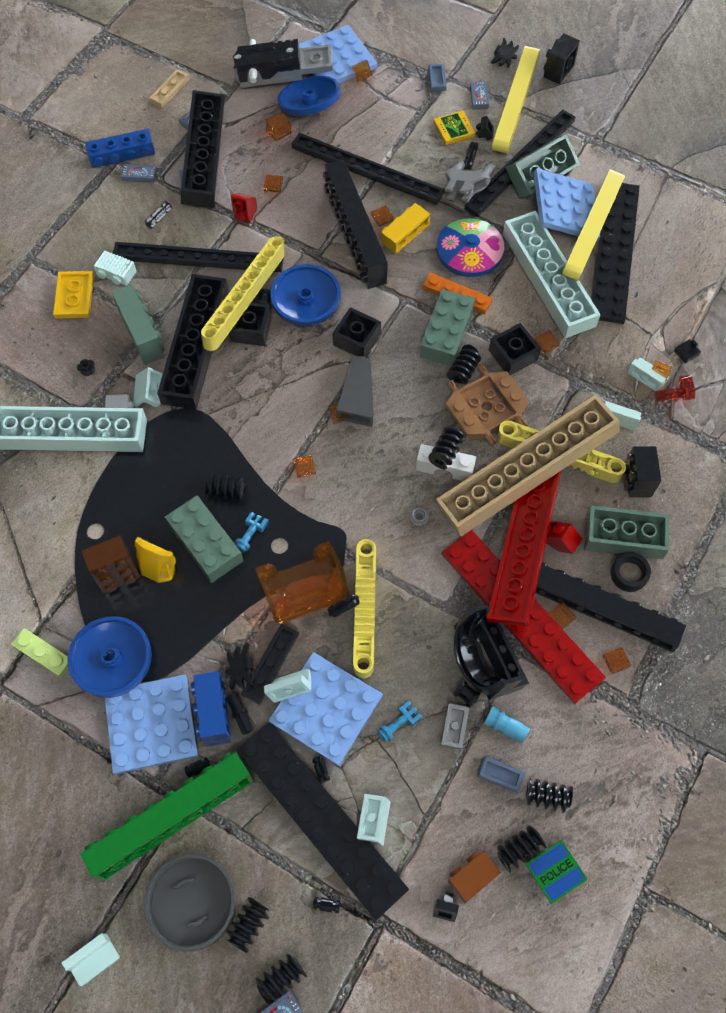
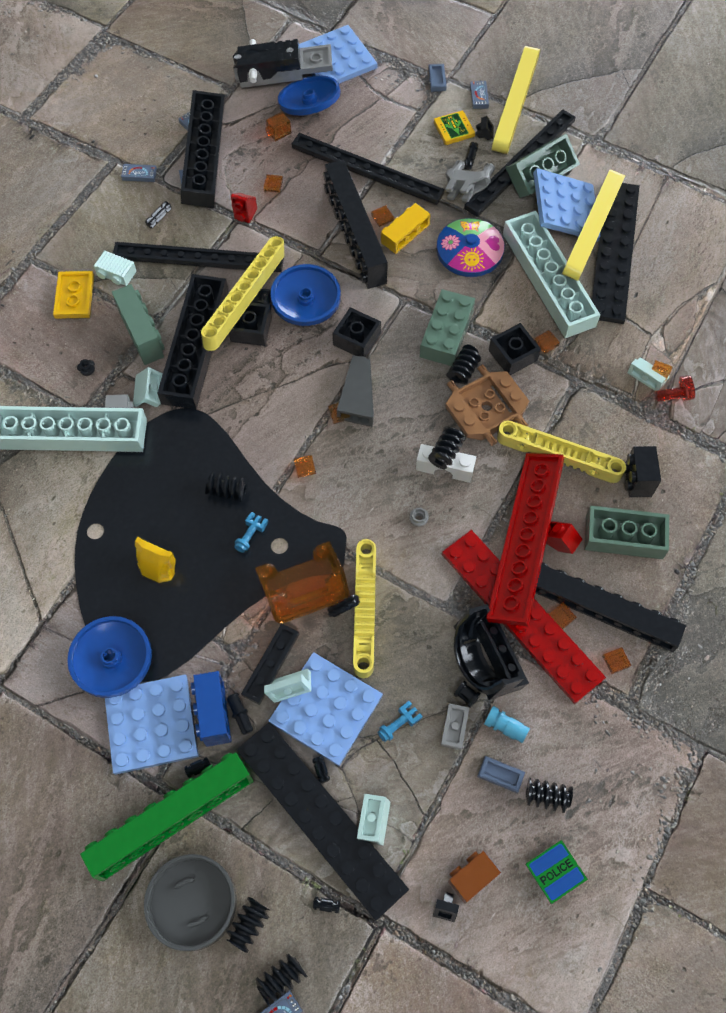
(41, 652): yellowish green plate -> none
(91, 959): light aqua panel -> none
(111, 564): reddish brown brick -> none
(120, 148): blue brick -> none
(169, 88): tan tile -> none
(204, 539): sand green brick -> none
(240, 667): black piece -> none
(362, 70): clear orange tile -> none
(435, 283): orange plate -> none
(505, 53): black piece -> none
(520, 847): black piece -> none
(528, 465): tan brick -> none
(561, 58): black brick -> none
(628, 417): light aqua panel -> none
(636, 559): black tyre -> none
(688, 350): black tile -> none

